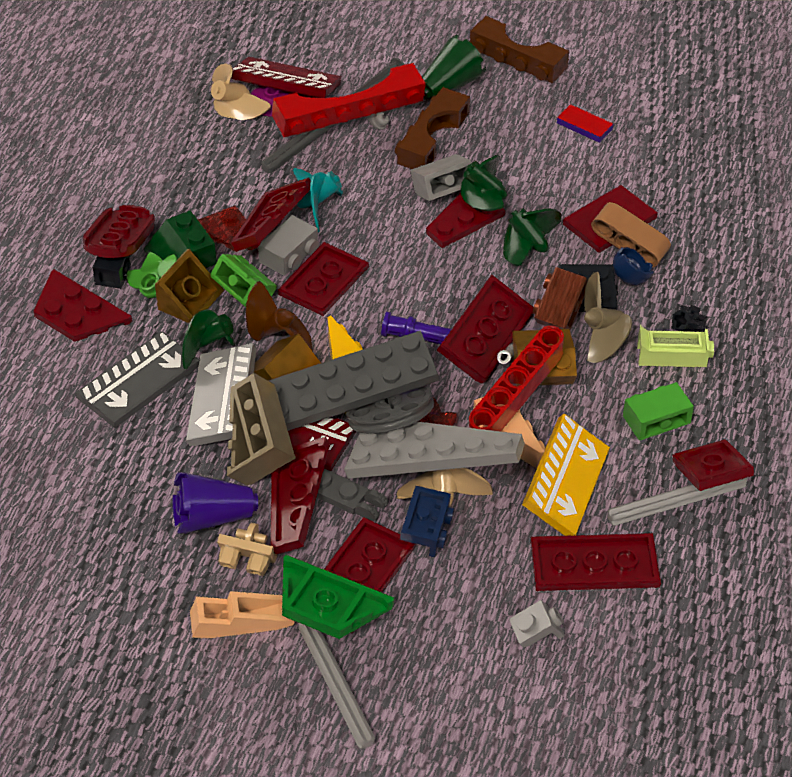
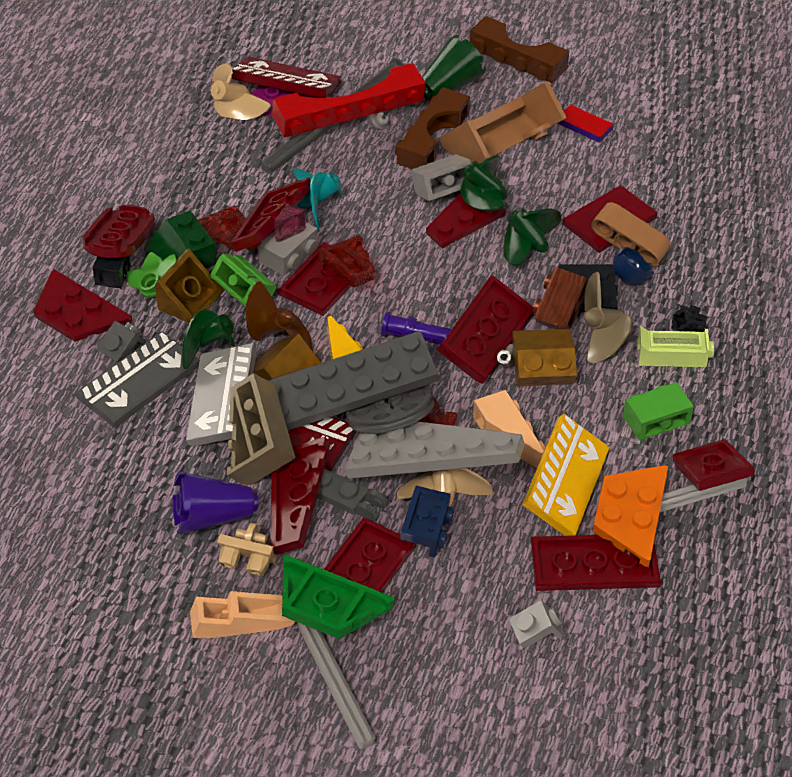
(120, 340): none -> dark grey bracket
(289, 223): none -> clear pink slope
(349, 261): none -> clear red wing
(505, 125): none -> medium nougat windscreen
(520, 373): red beam -> none
(631, 509): none -> orange wing

